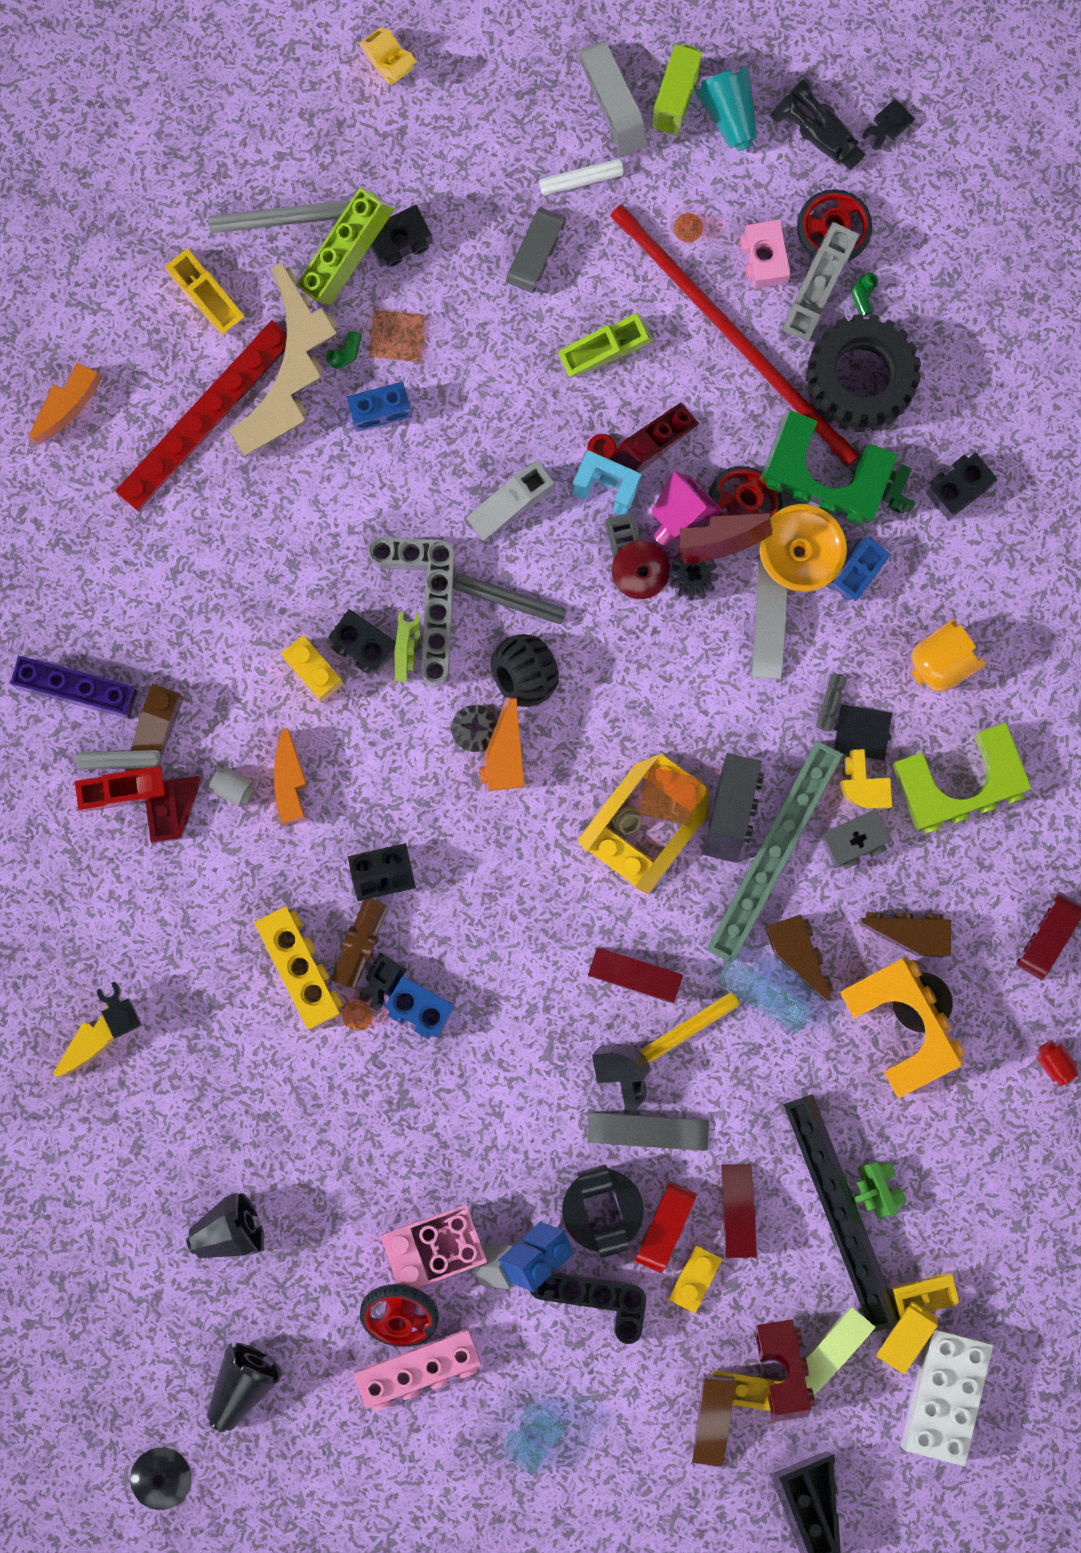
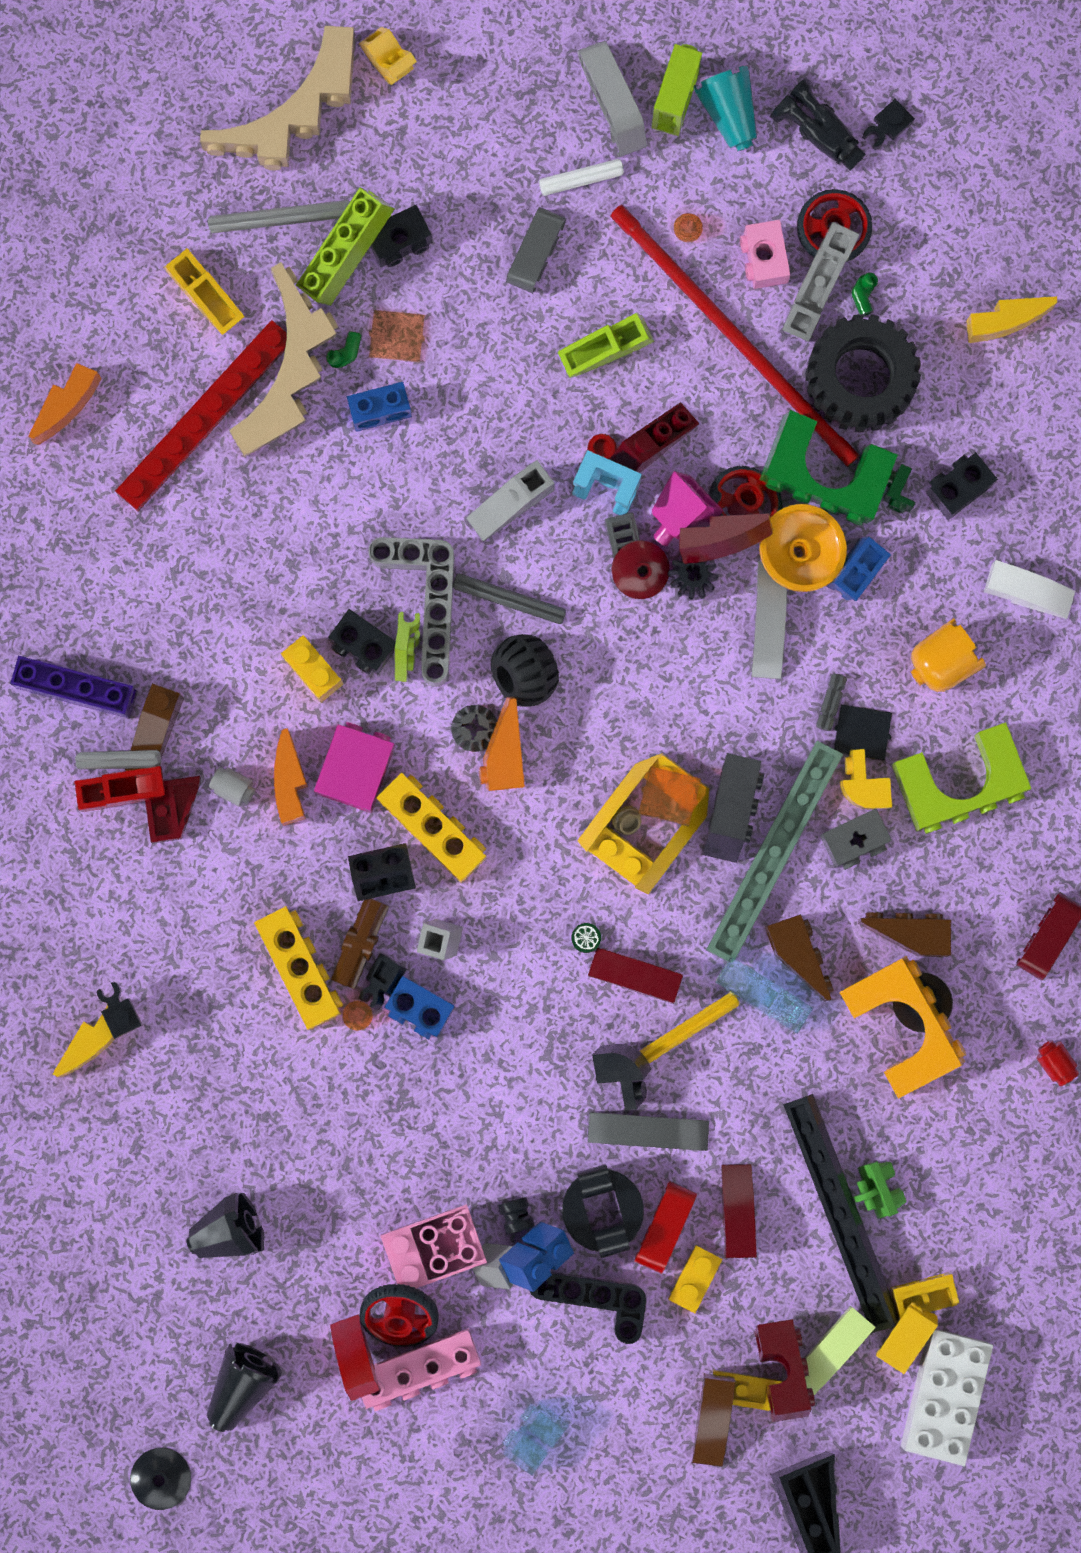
(301, 114): none -> tan arch
(354, 1358): none -> red slope
(355, 767): none -> dark pink brick
(439, 939): none -> light grey brick
(459, 865): none -> yellow brick
(516, 1215): none -> black wheel
(586, 938): none -> dark green tile
(1008, 318): none -> yellow slope
(1029, 589): none -> white slope

